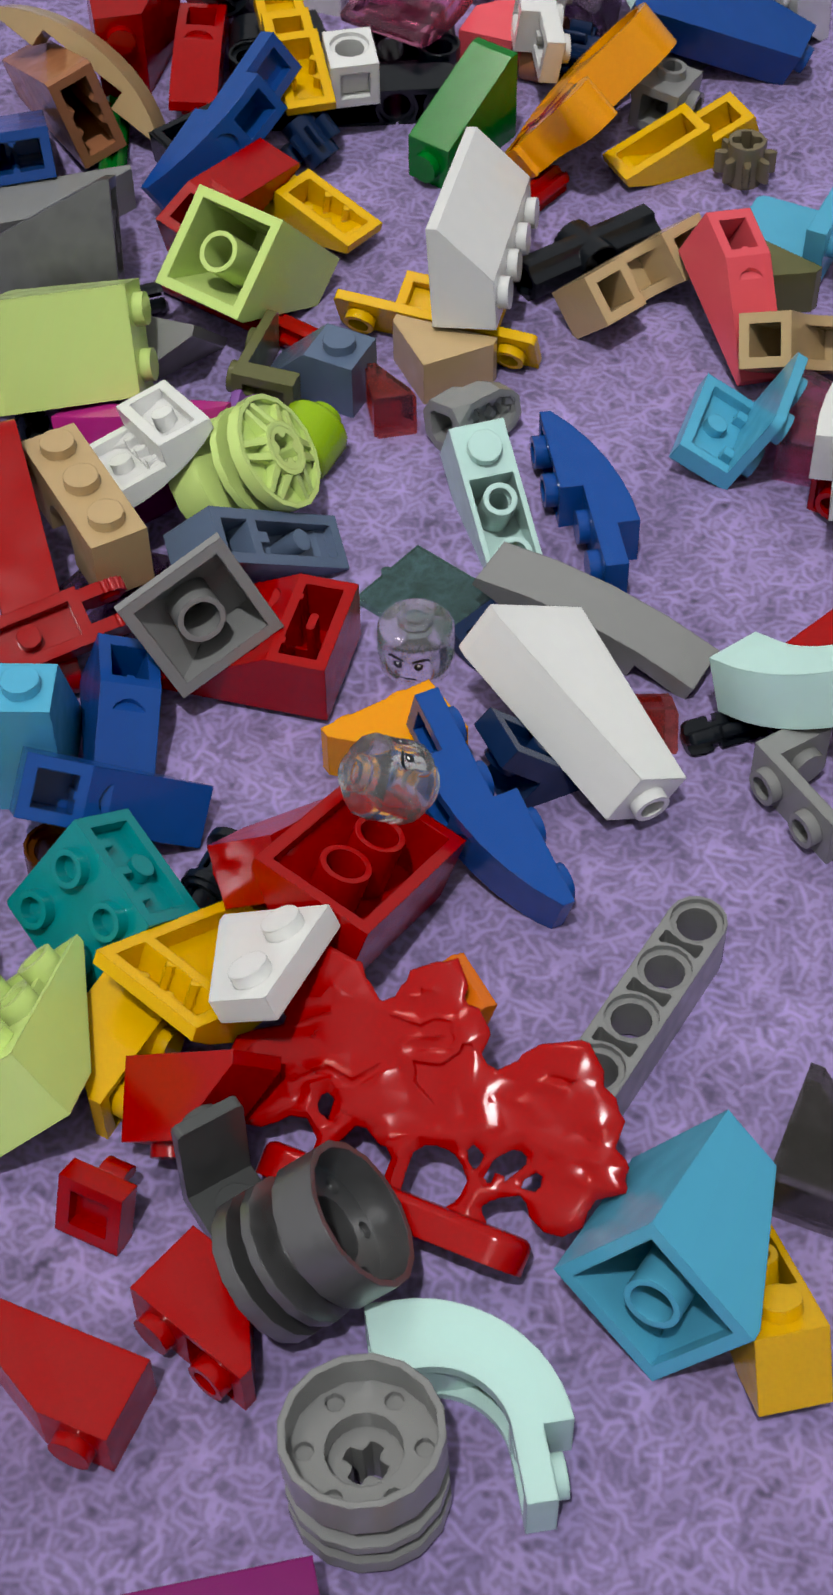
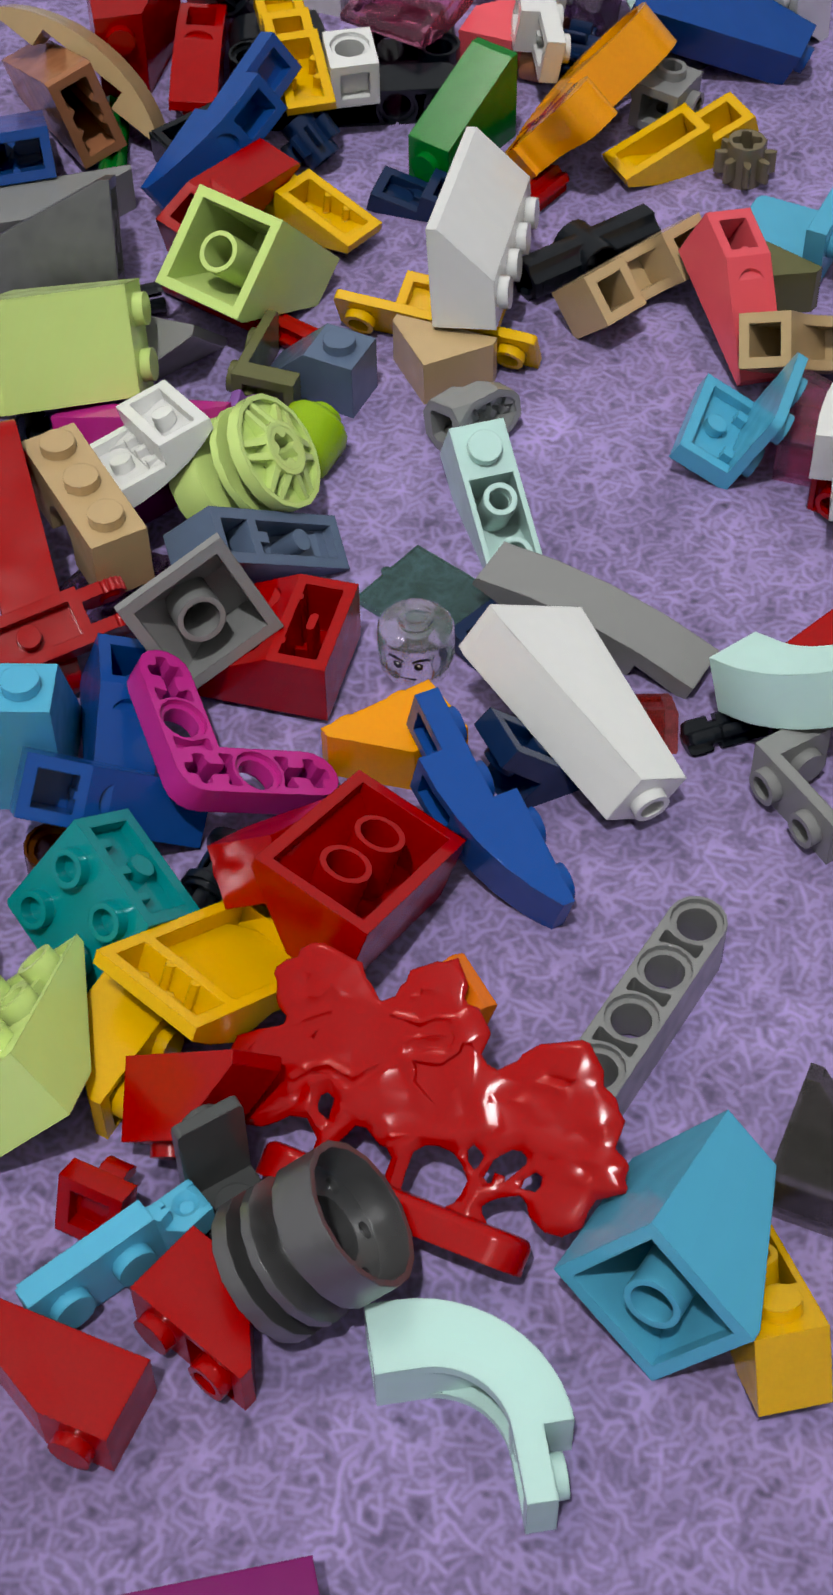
(113, 1256): none -> medium azure hinge
(198, 770): none -> dark pink beam
(266, 959): white wing -> none
(355, 1423): light grey wheel -> none
(388, 779): clear head -> none
(389, 404): clear red slope -> none
(405, 195): none -> dark blue slope
(587, 496): blue slope -> none

